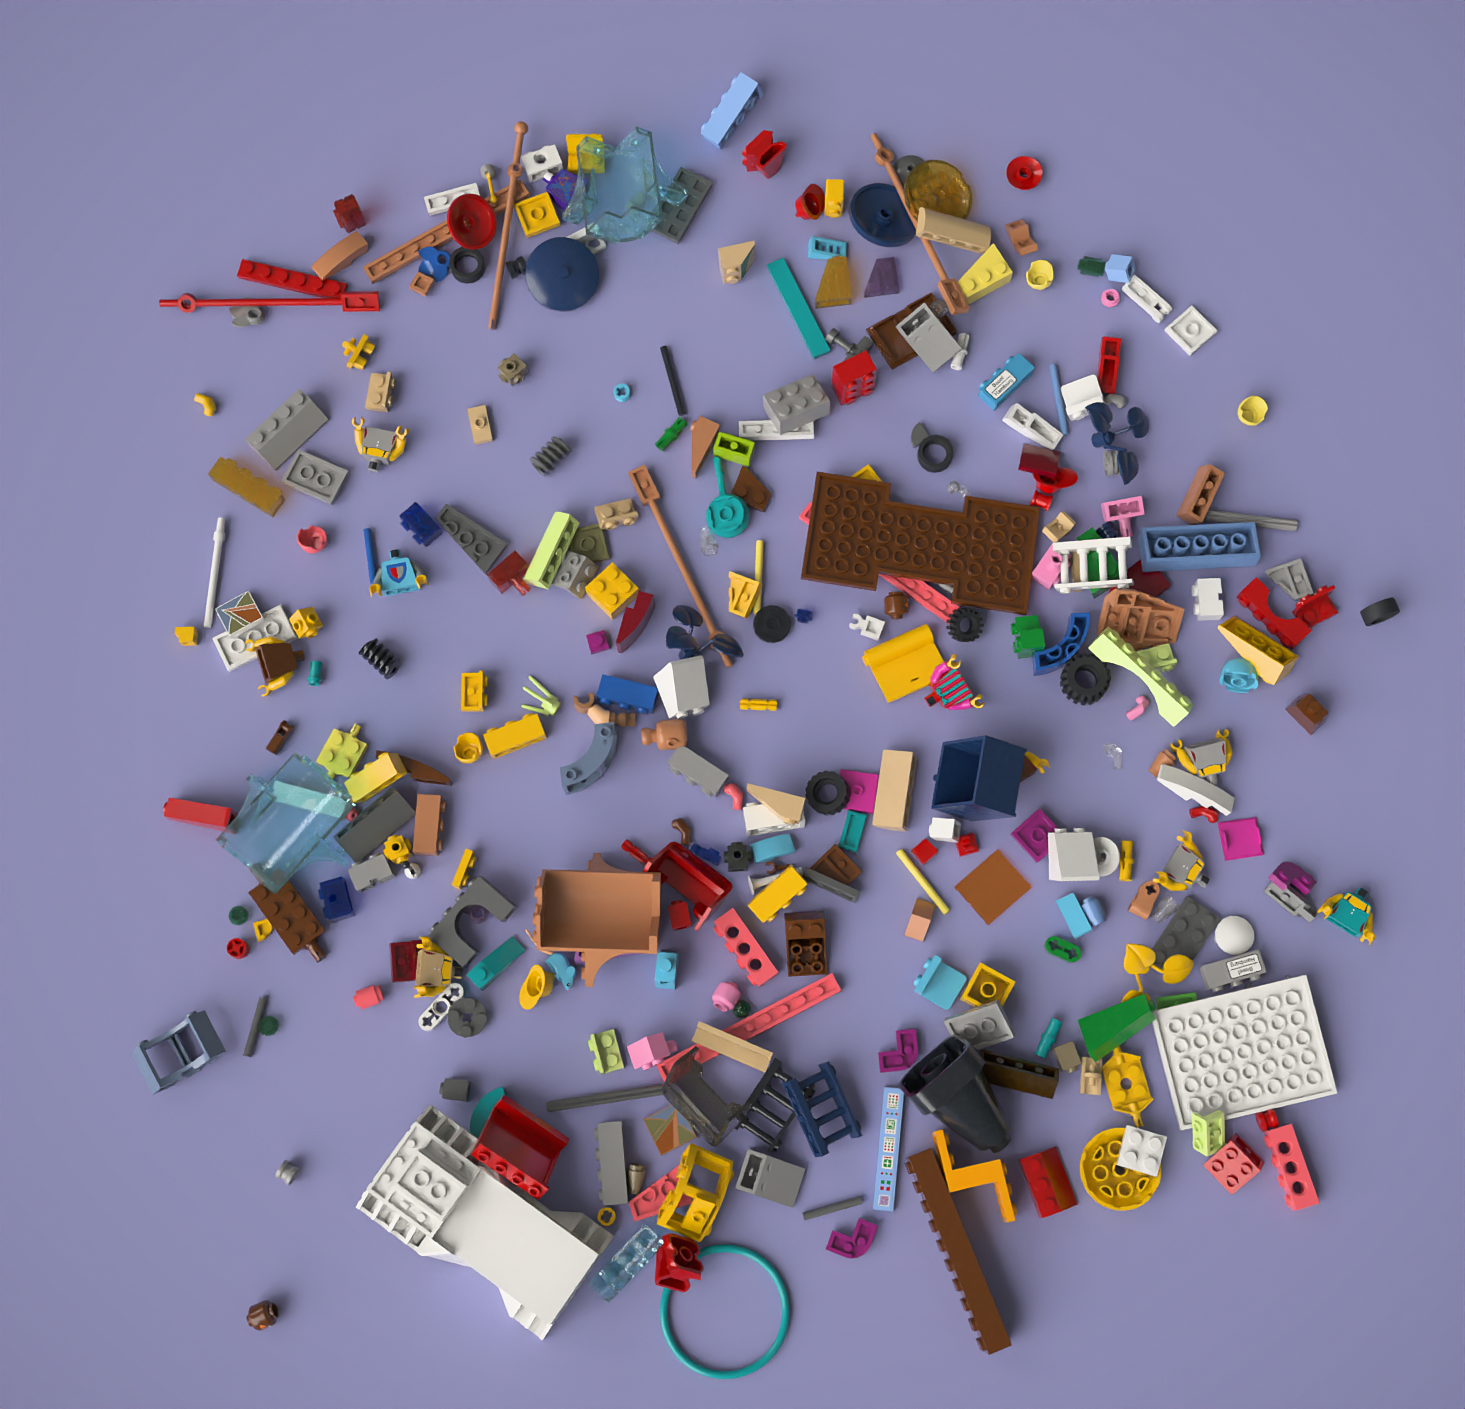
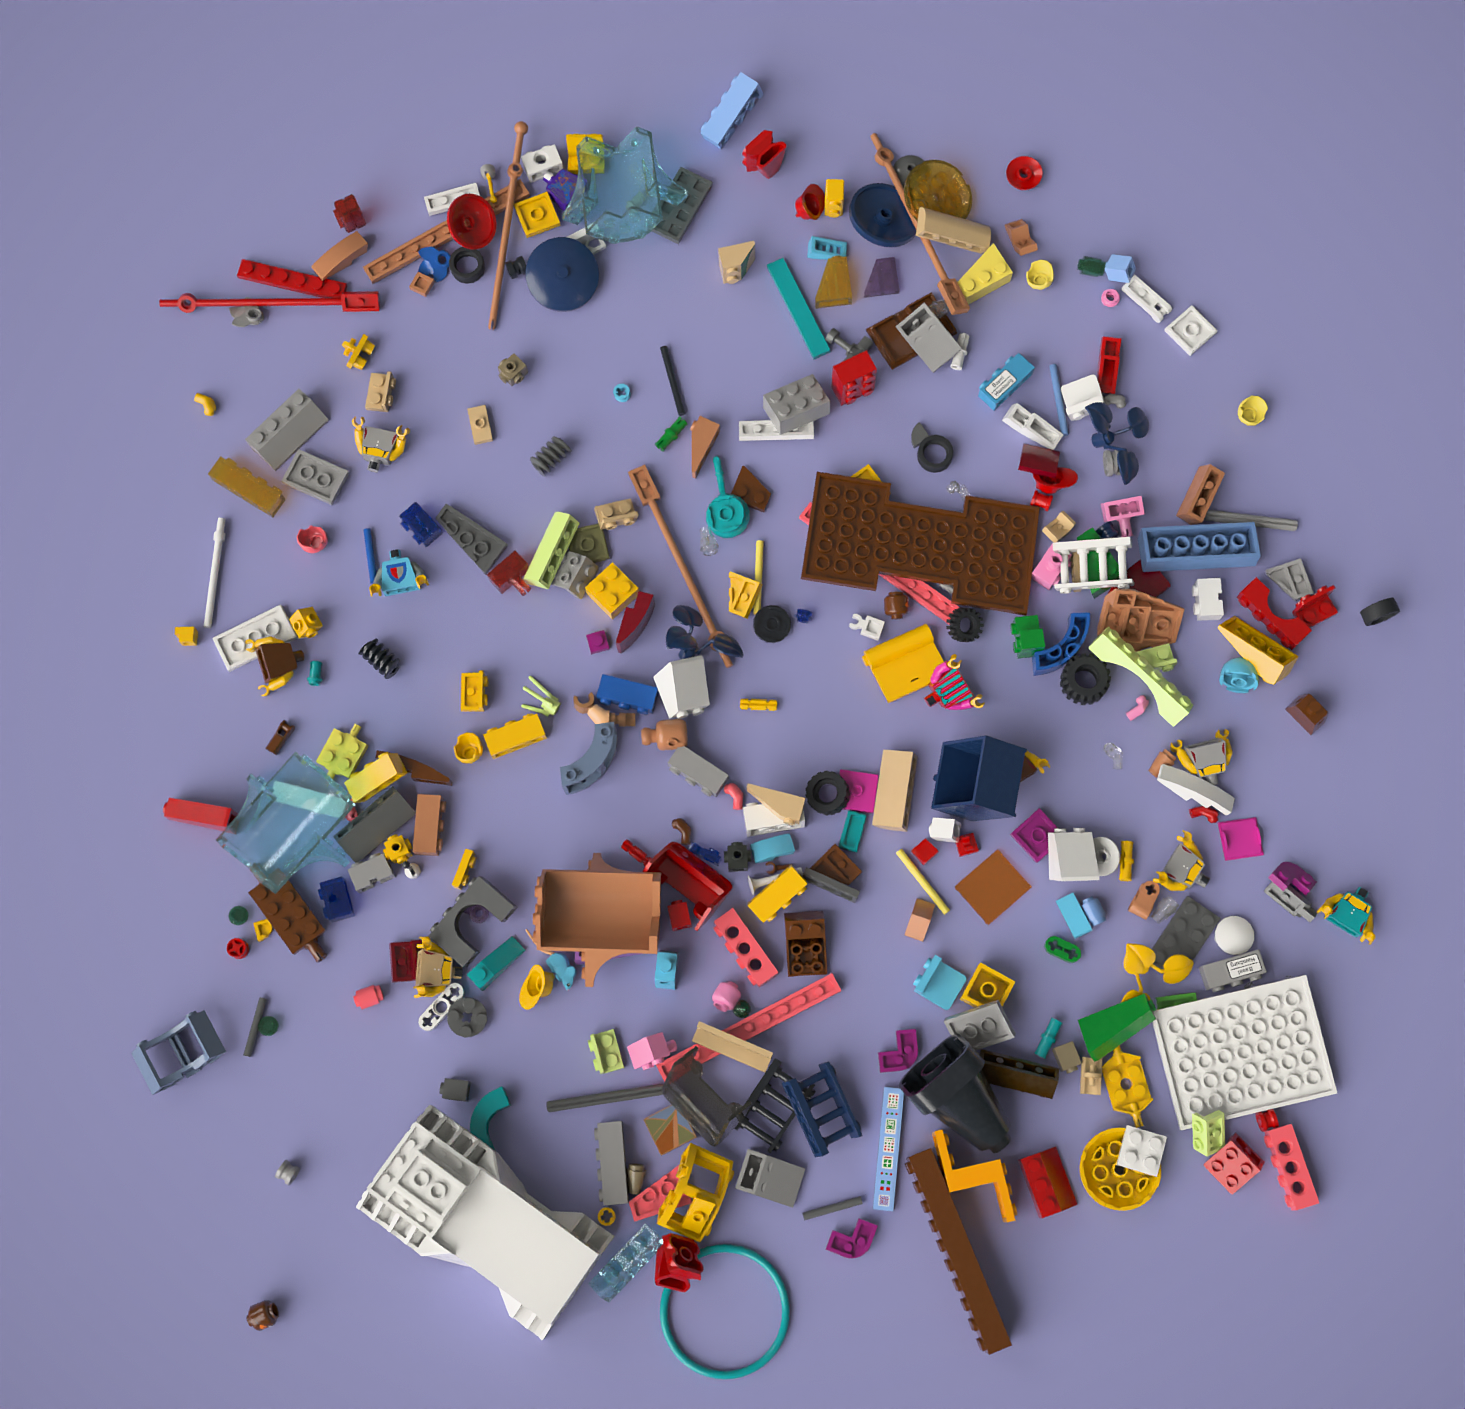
(239, 614): tile -> none
(519, 1146): red panel -> none
(734, 448): lime brick -> none

